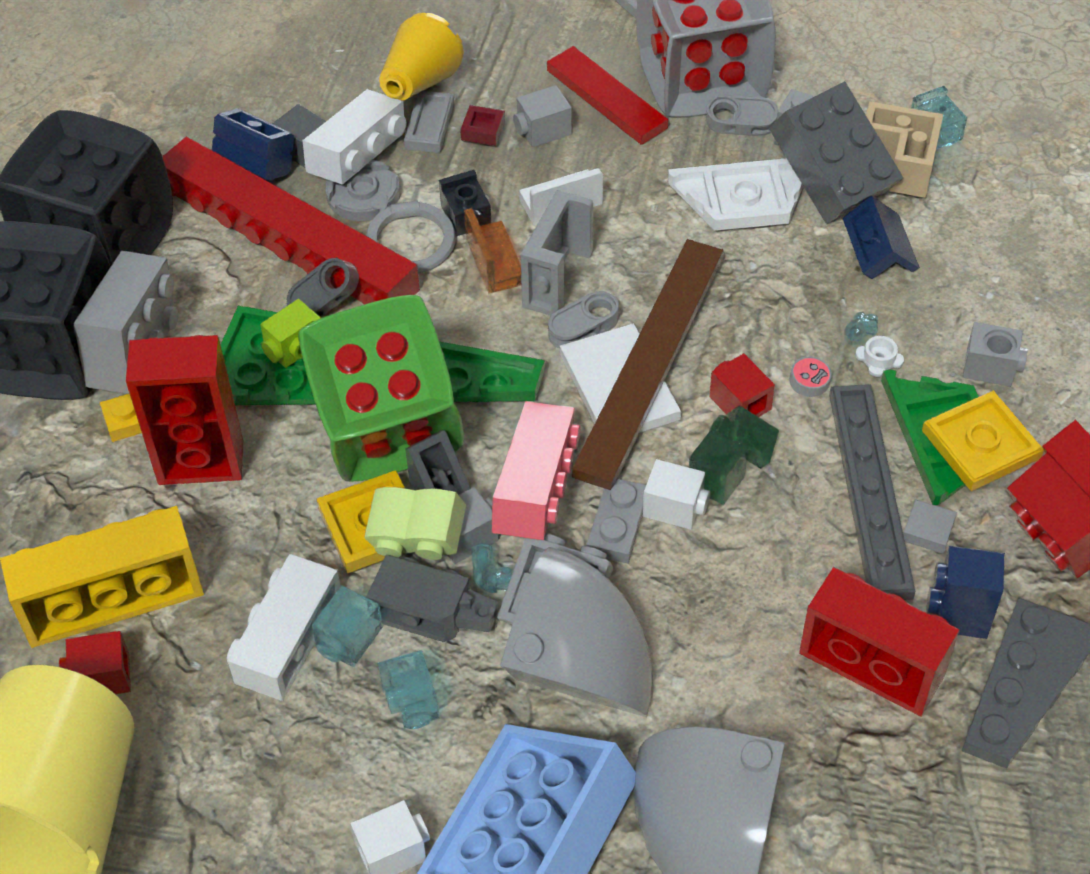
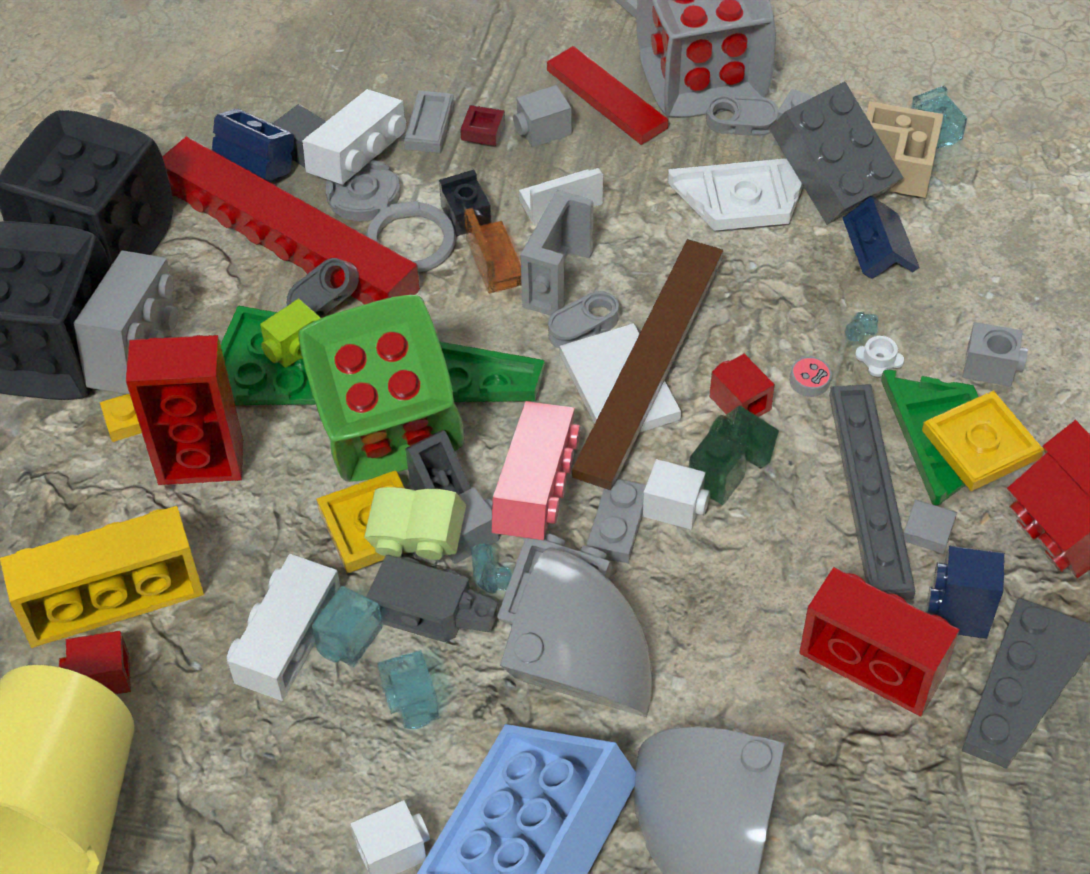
(420, 56): yellow cone -> none

